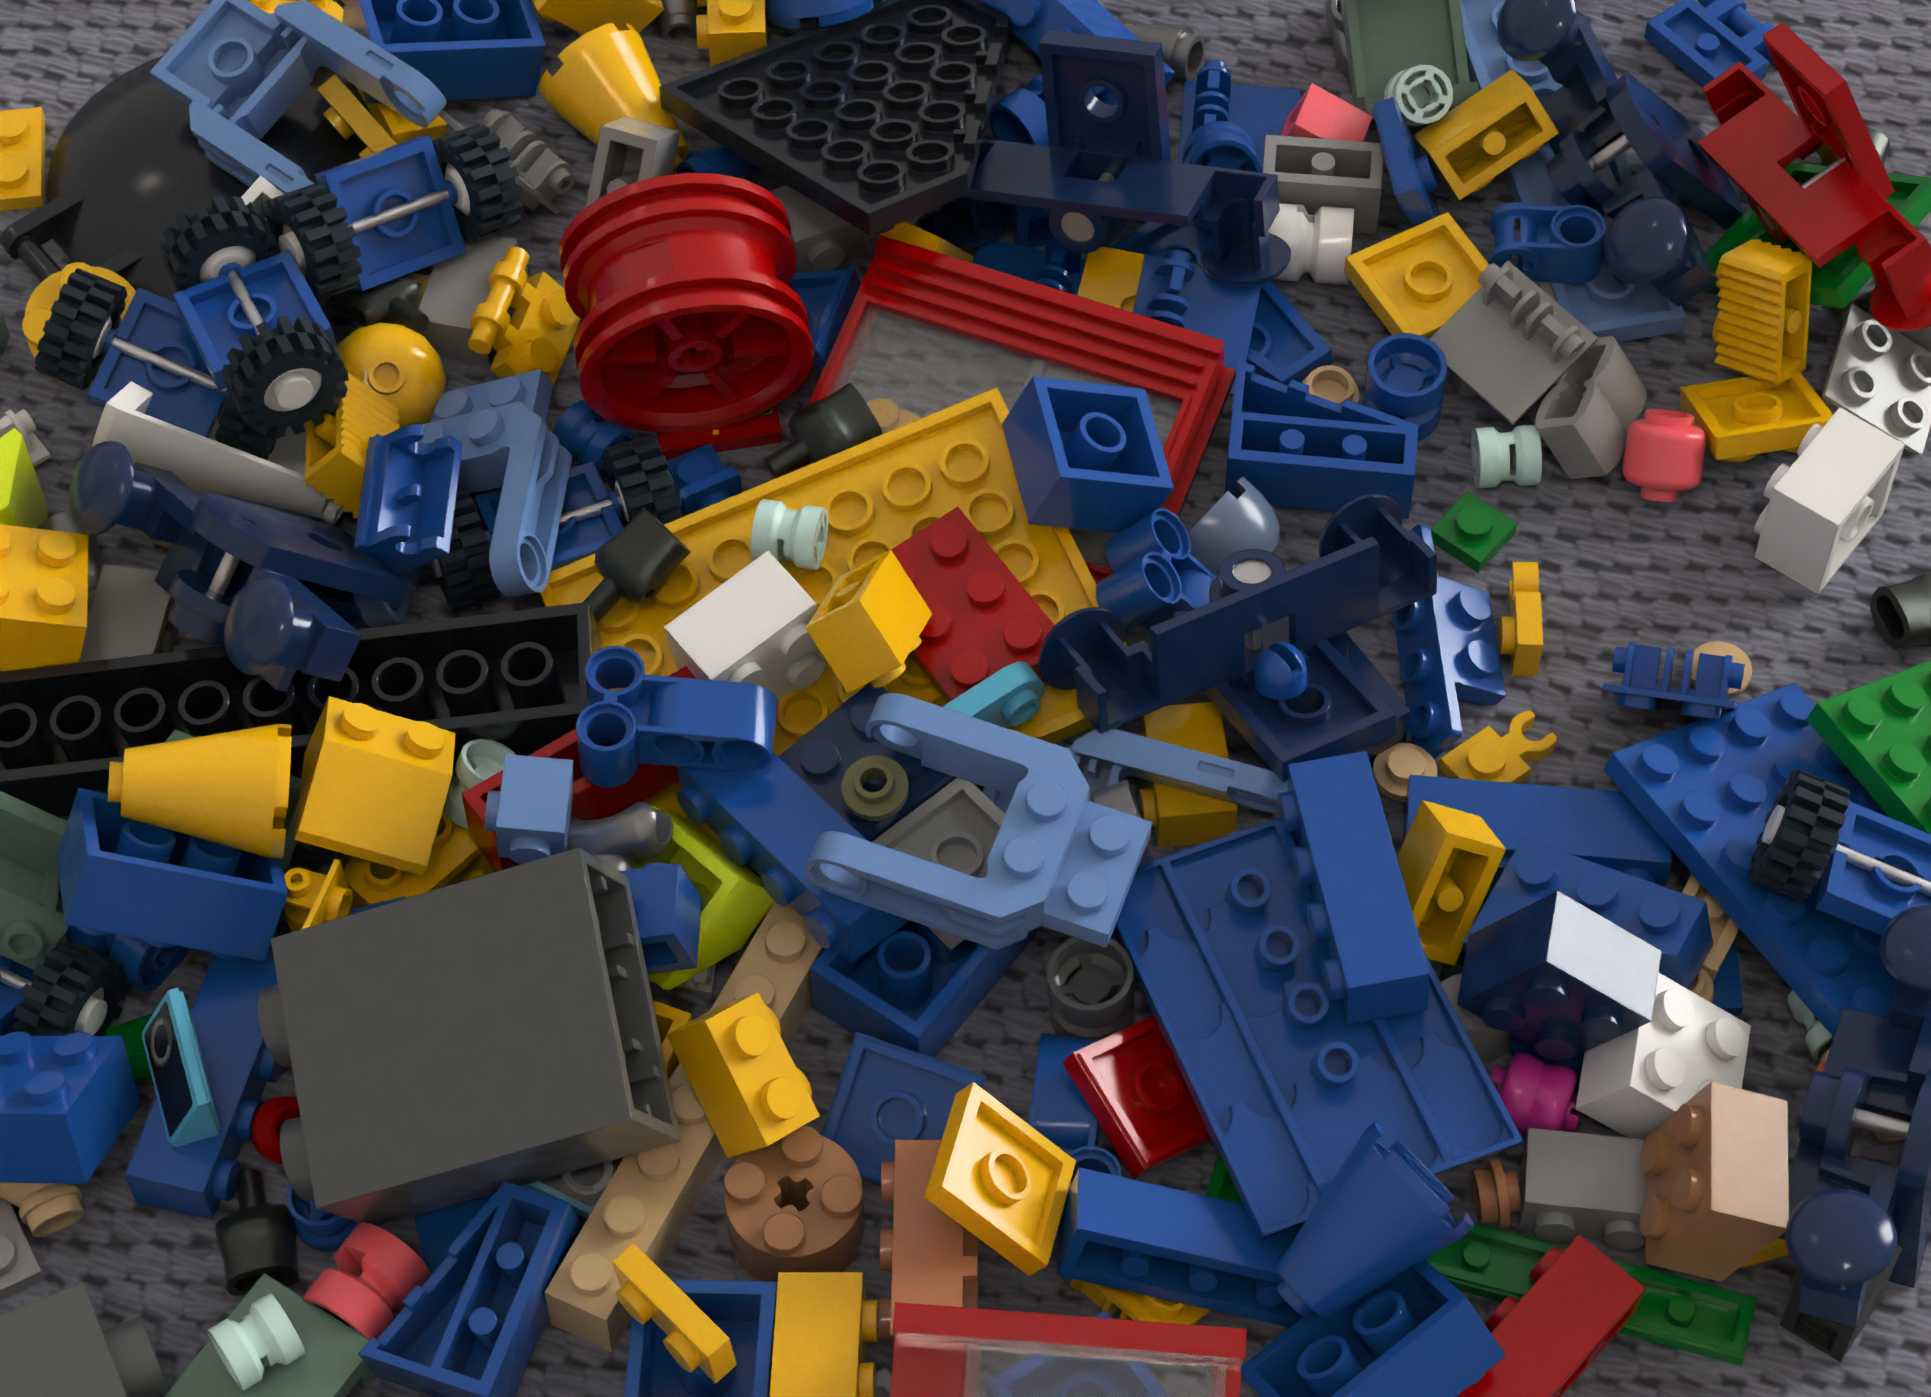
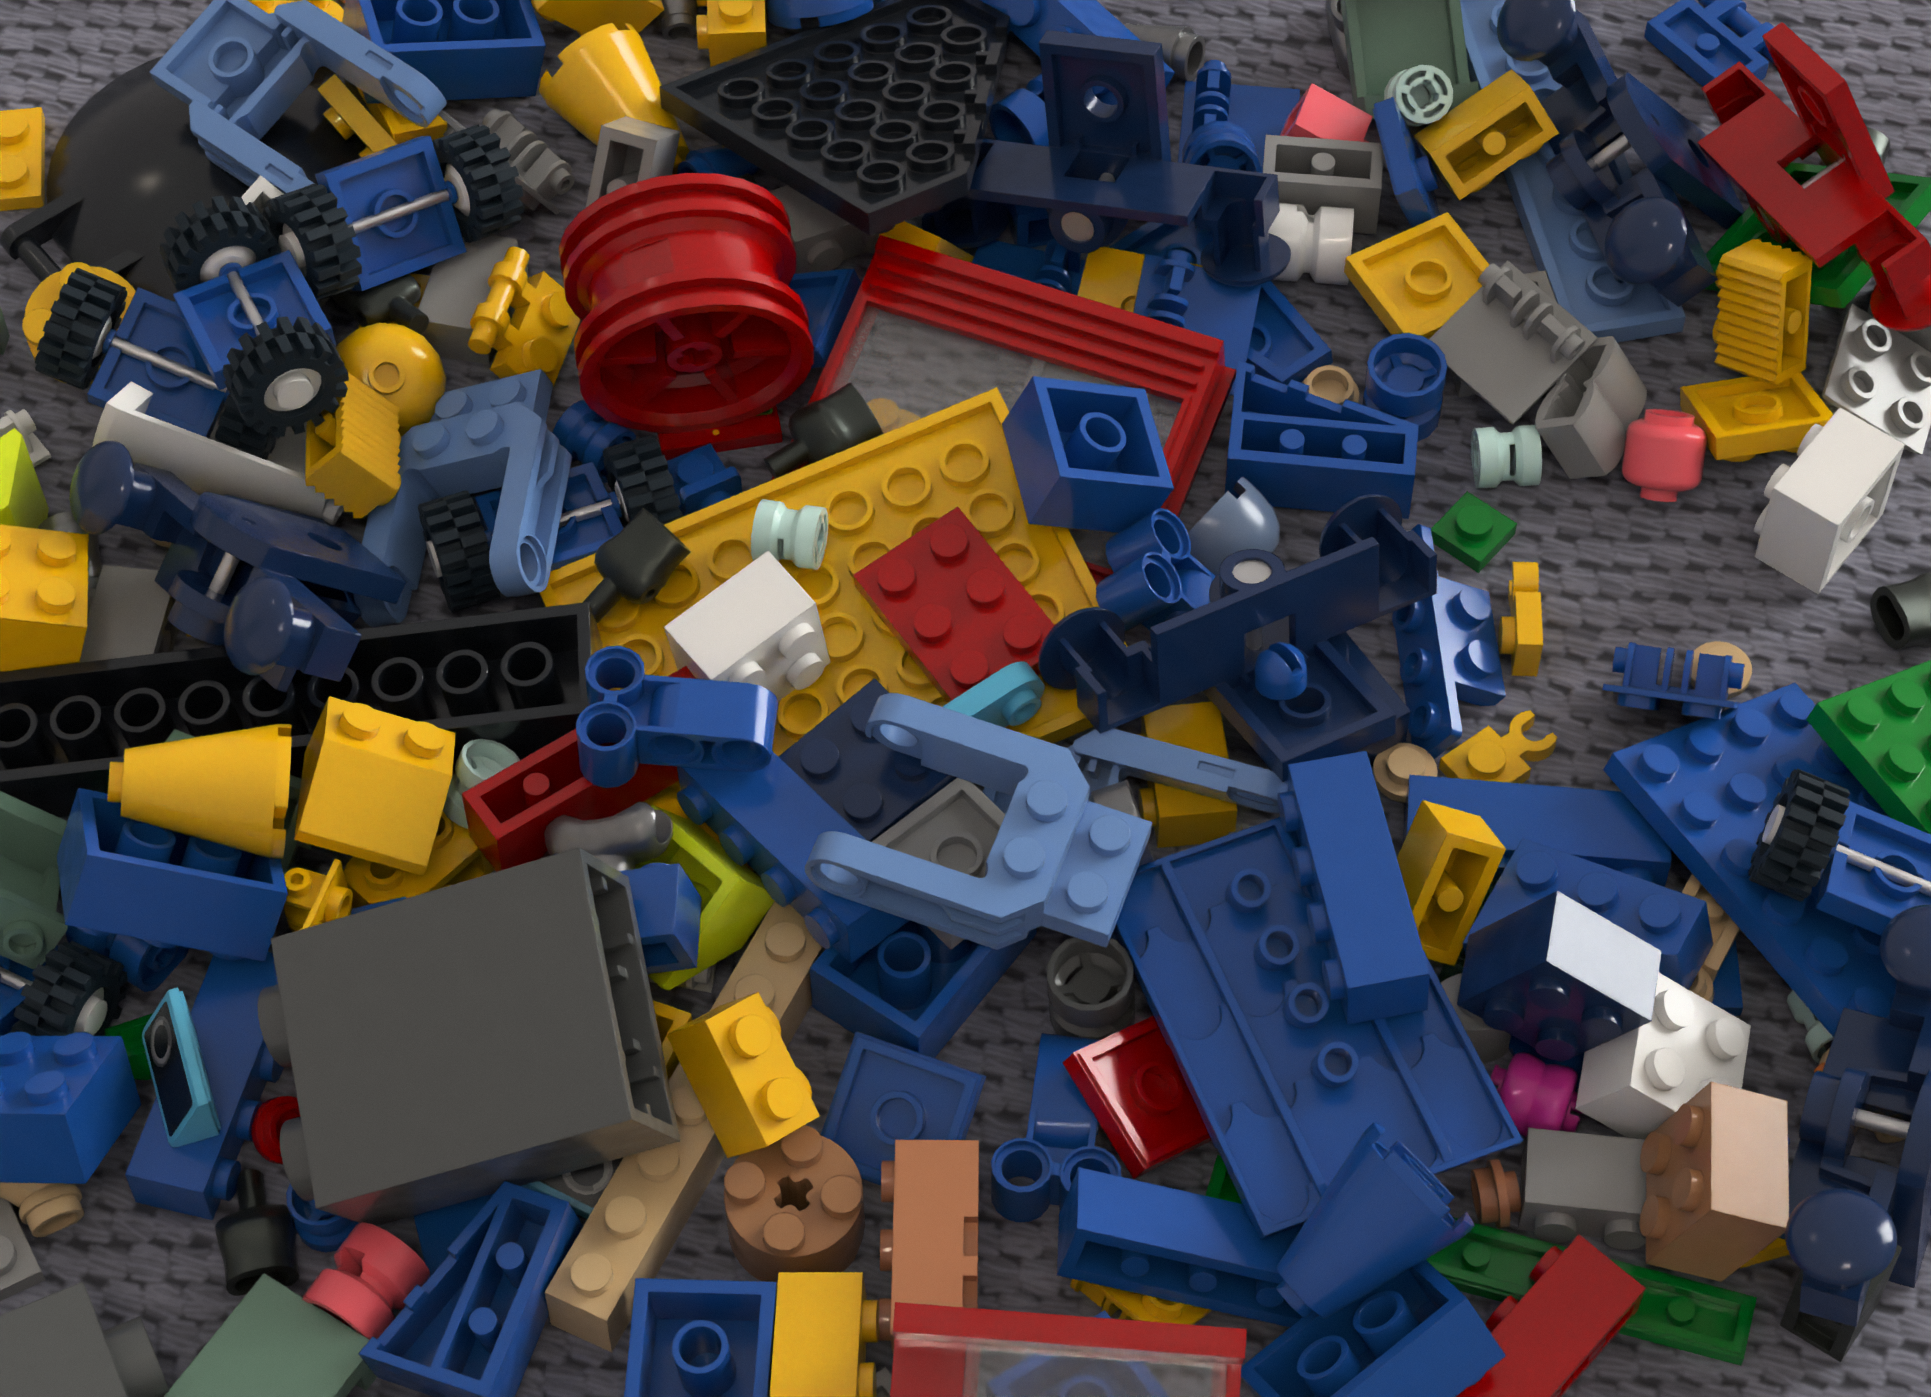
(257, 1341): light aqua wheel -> none
(408, 498): blue hinge -> none
(531, 808): medium blue brick -> none
(691, 1334): yellow plate -> none
(869, 623): yellow brick -> none
(880, 804): olive plate -> none
(1000, 1179): yellow plate -> none
(1552, 241): blue piece -> none

